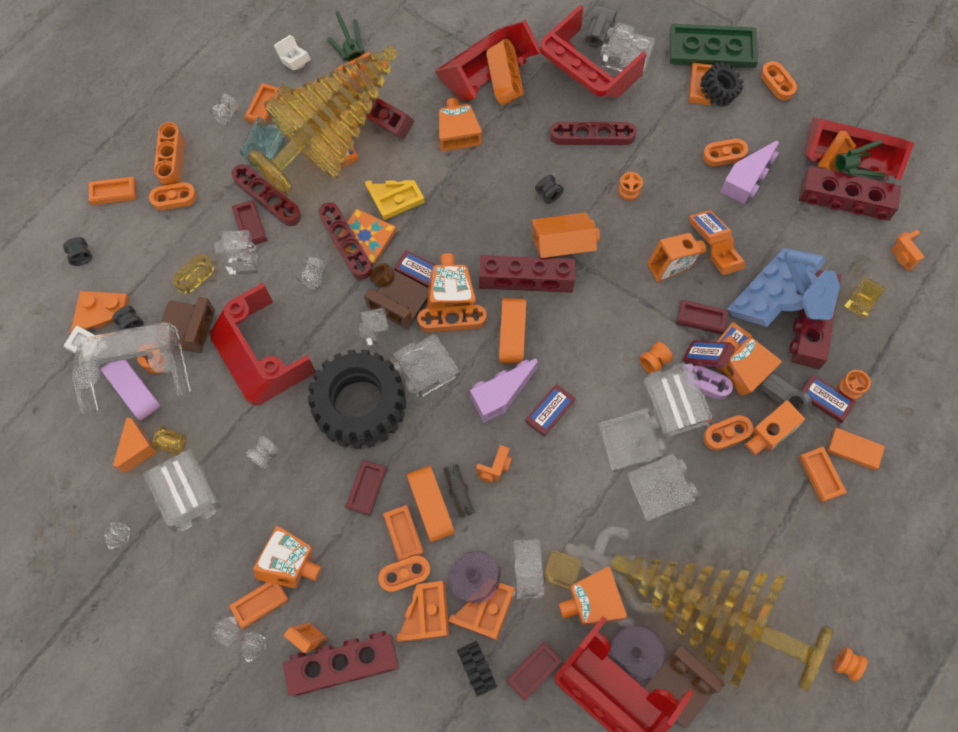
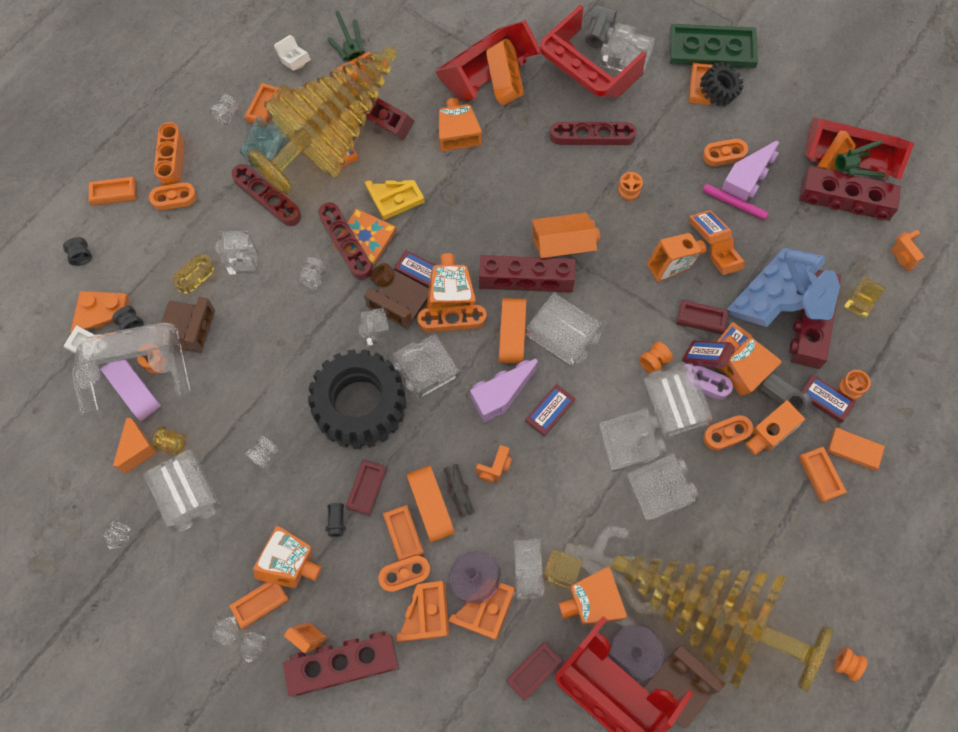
(248, 219): dark red tile -> none
(256, 379): red windscreen -> none
(335, 520): none -> black pin
(477, 668): black tyre -> none
(549, 189): black wheel -> none
(563, 331): none -> clear brick
(734, 201): none -> dark pink bar
(781, 83): orange plate -> none

